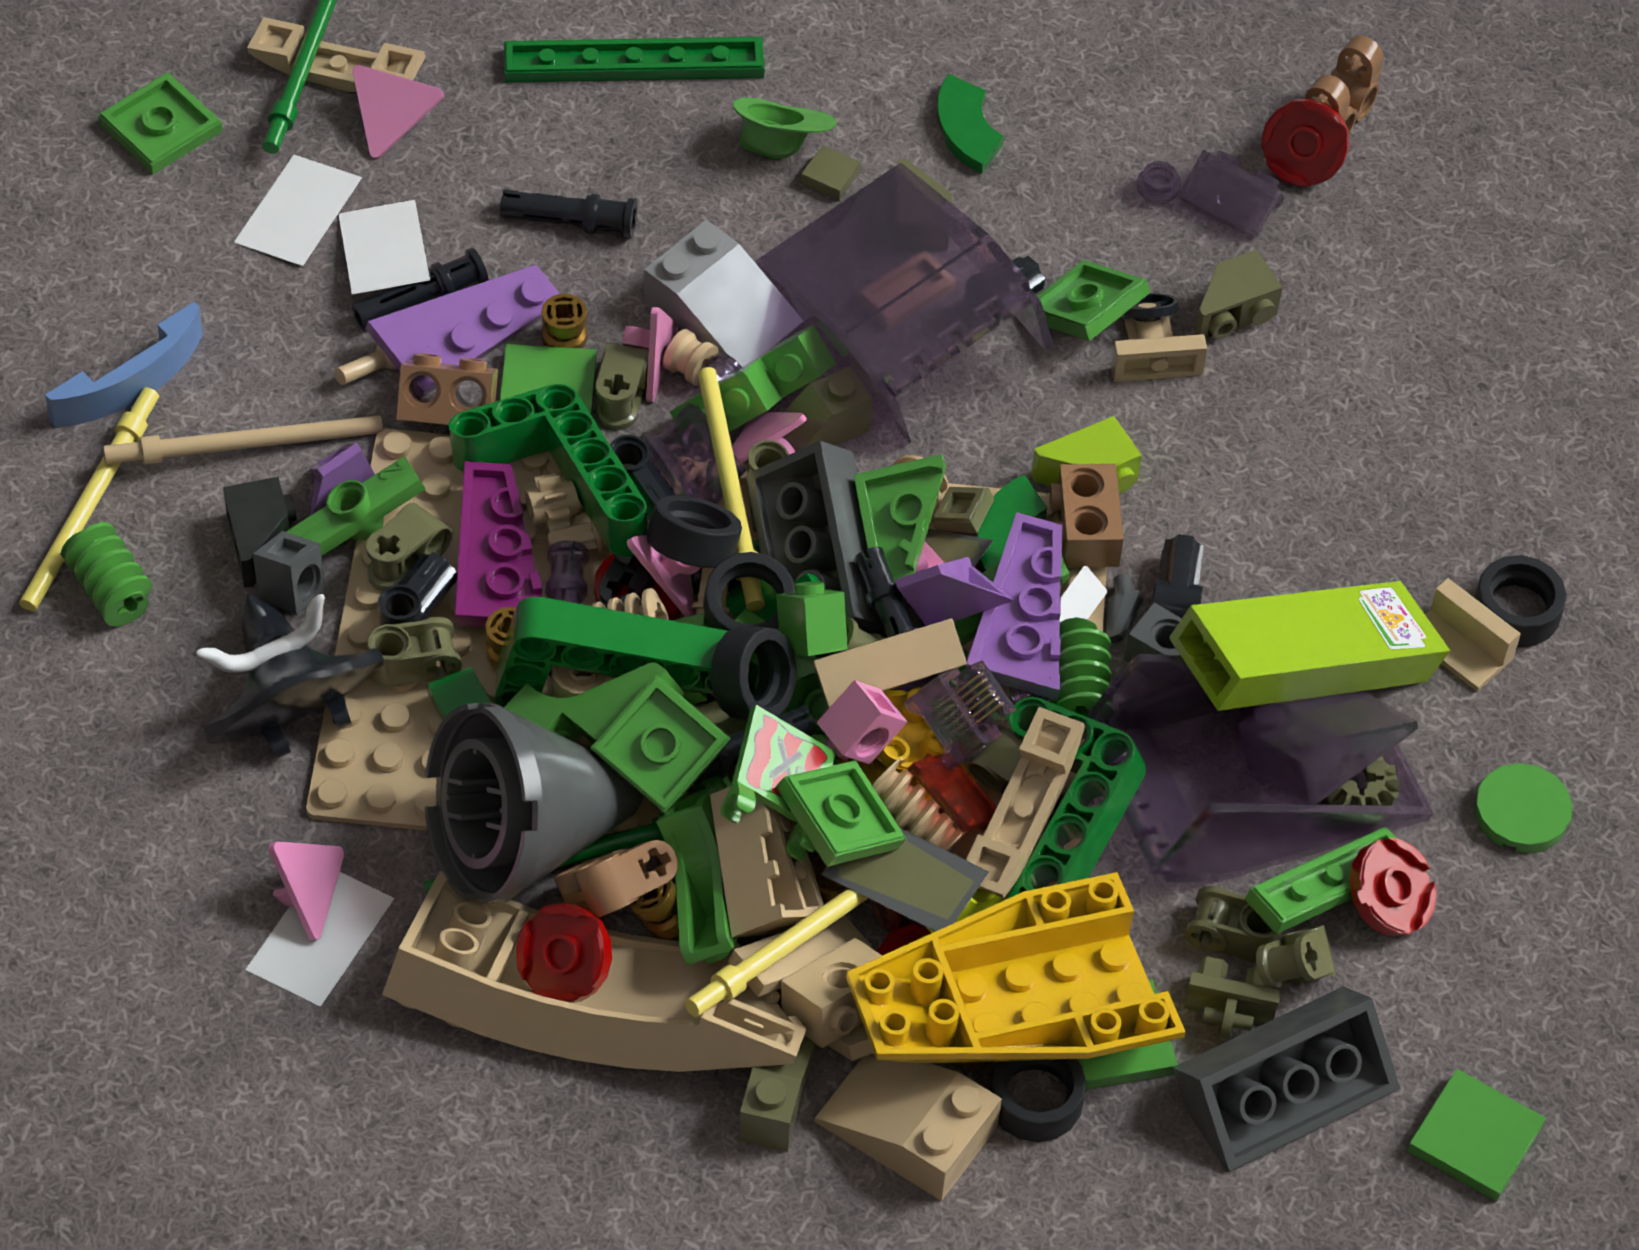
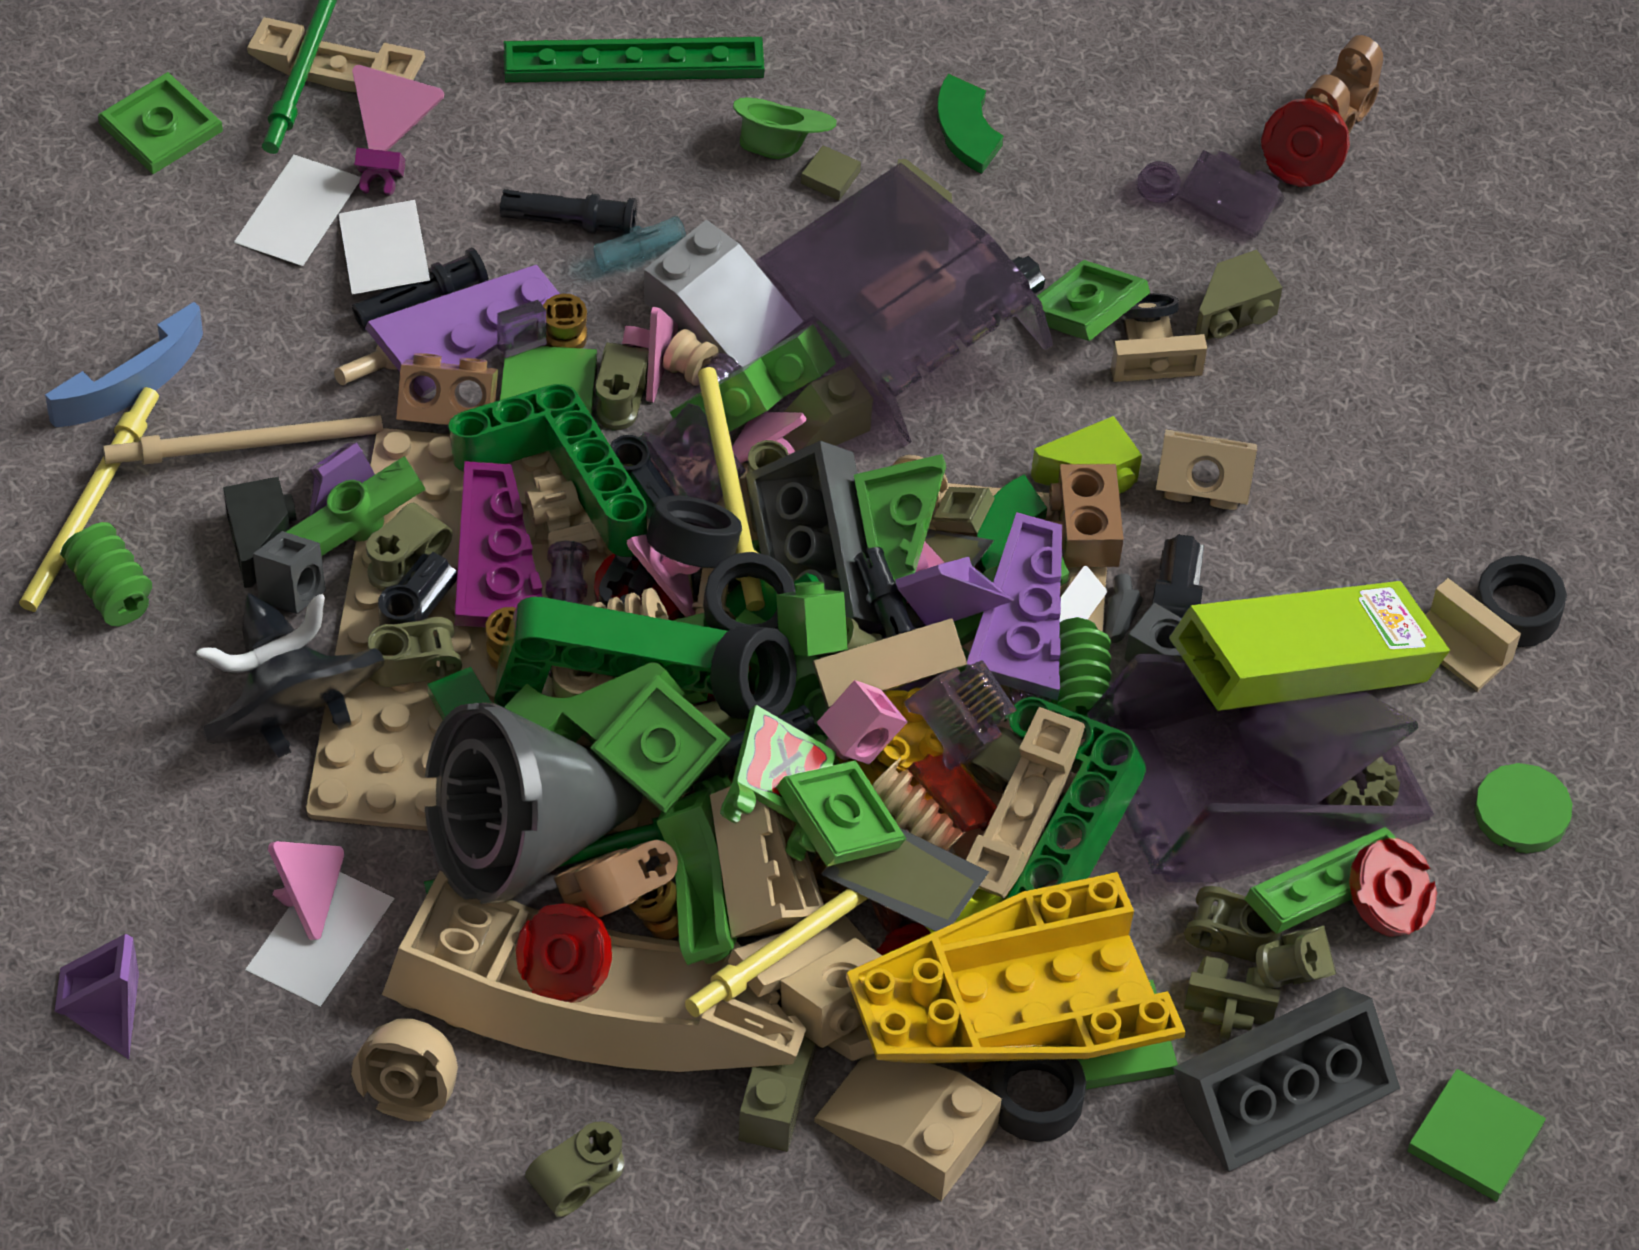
(102, 992): none -> medium lavender slope
(379, 164): none -> magenta tile
(406, 1069): none -> tan cylinder
(521, 328): none -> clear purple tile
(577, 1169): none -> olive piece
(639, 243): none -> clear light blue pin
(1232, 458): none -> tan brick

